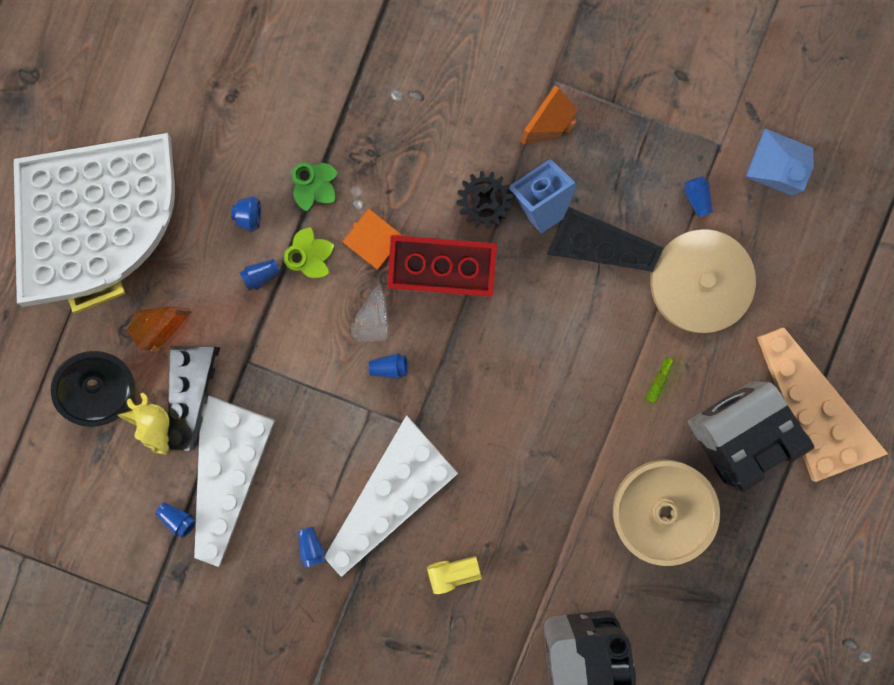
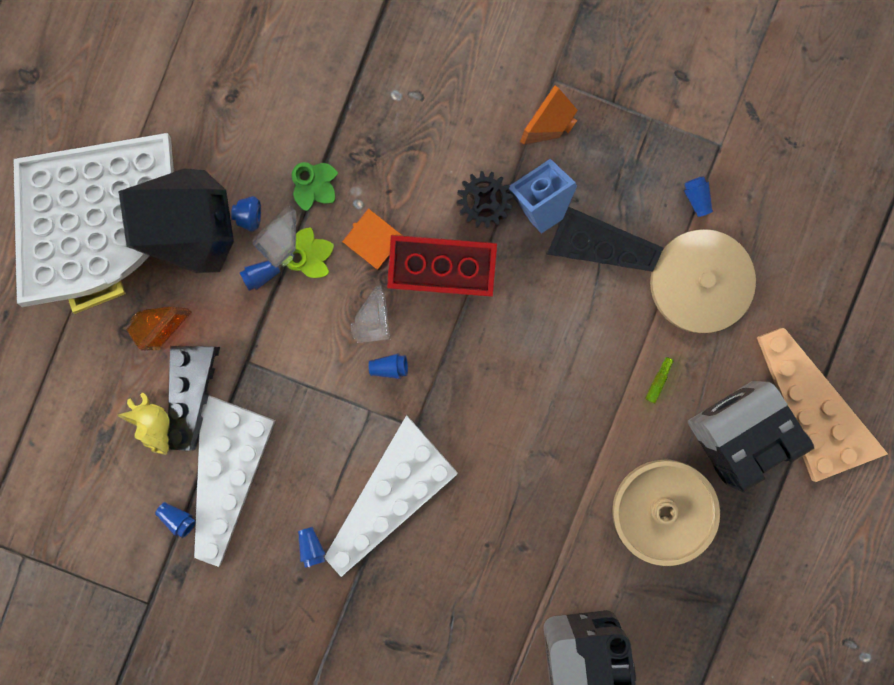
(92, 404): black dish -> none
(179, 220): none -> black wedge
(278, 238): none -> clear slope
(446, 575): light yellow piece -> none
(781, 163): medium blue slope -> none

